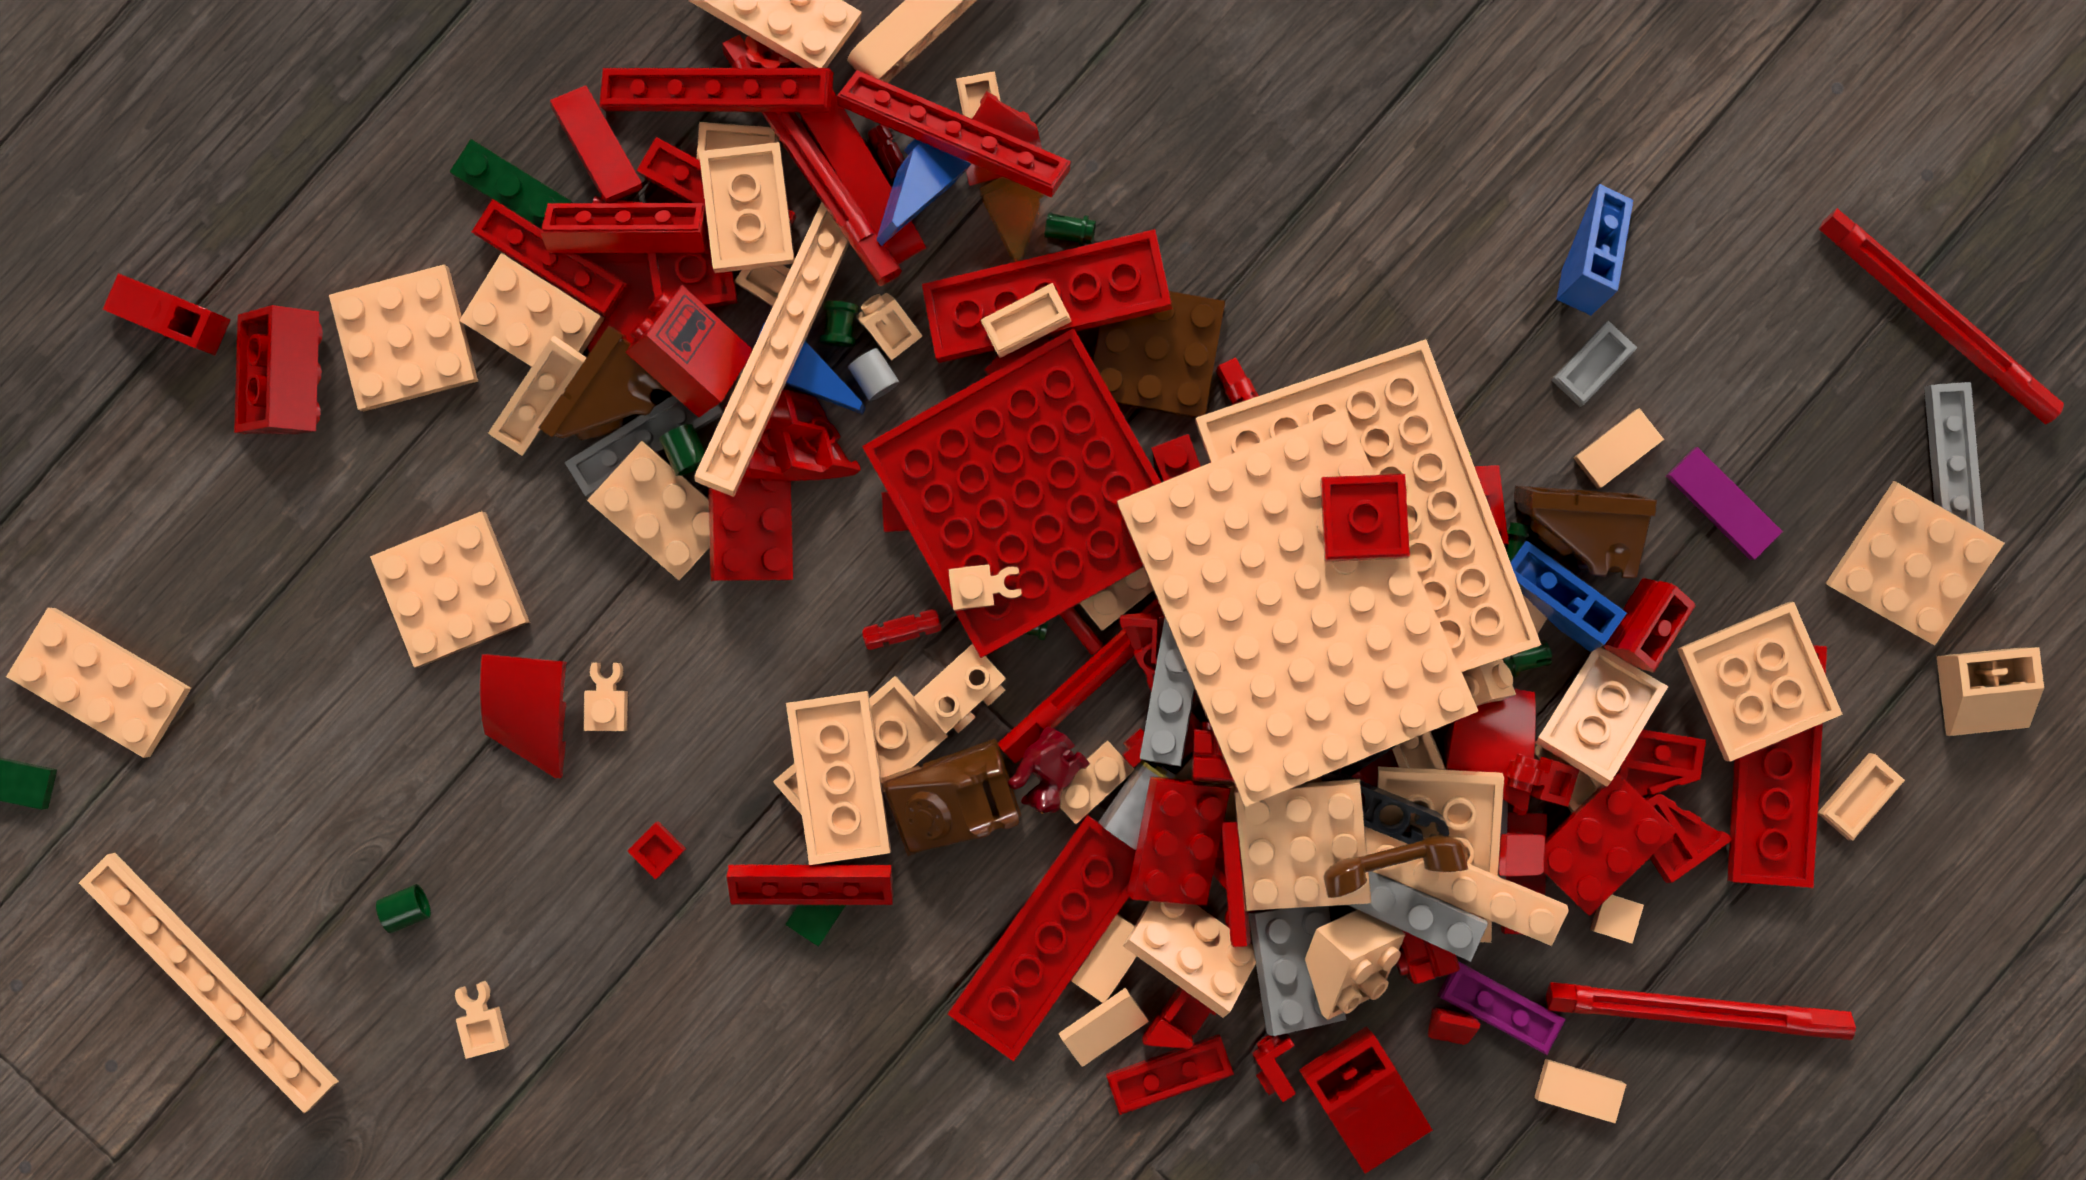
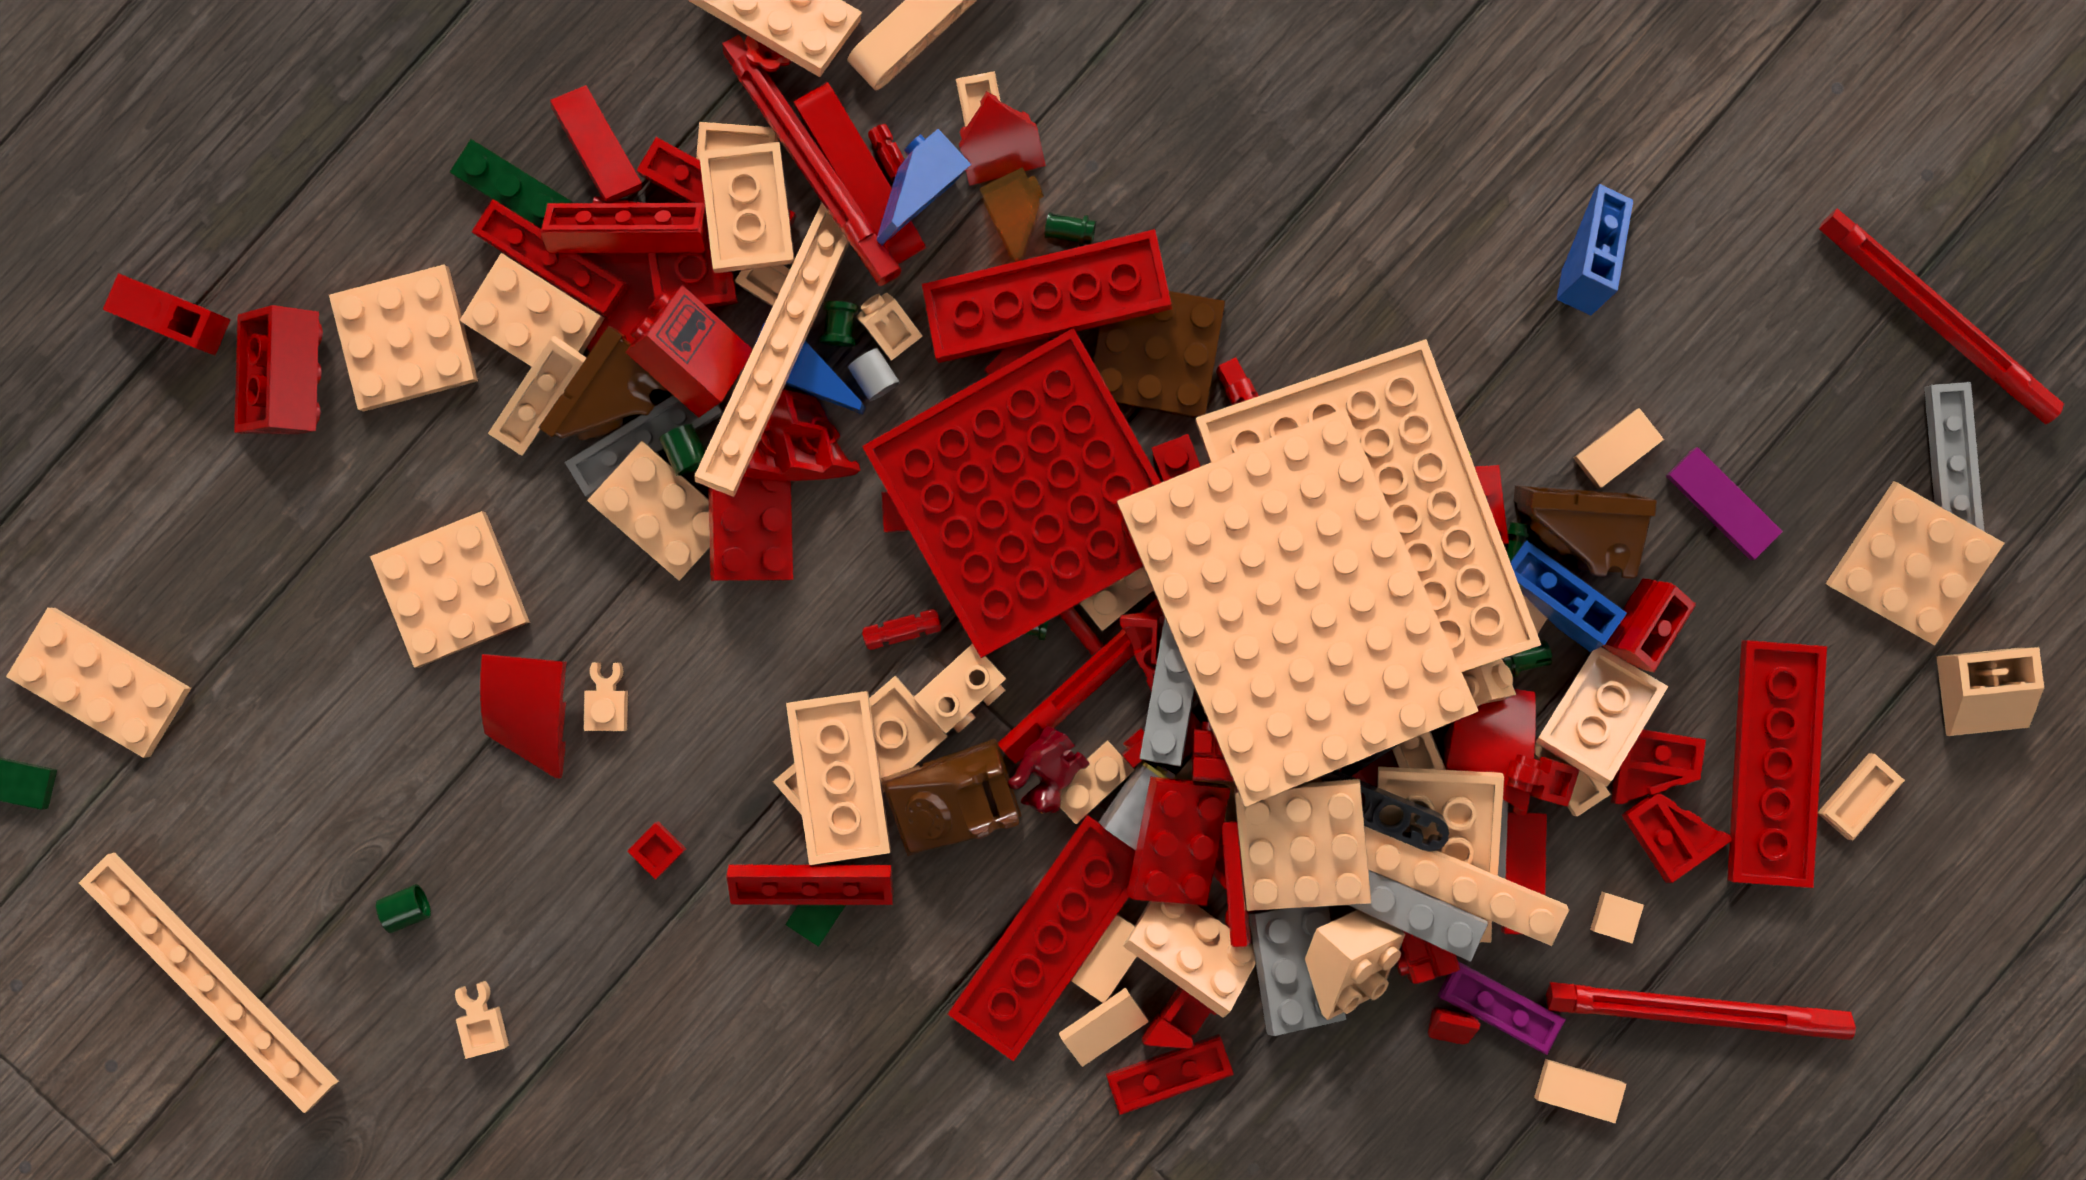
(717, 89): red tile -> none
(954, 133): red tile -> none
(975, 586): light nougat plate -> none
(1026, 320): light nougat tile -> none
(1272, 1076): red bracket -> none
(1364, 517): red tile -> none
(1366, 1099): red slope -> none
(1438, 854): reddish brown piece -> none
(1521, 854): red slope -> none
(1594, 363): light grey tile -> none
(1604, 843): red plate -> none
(1759, 681): light nougat plate -> none

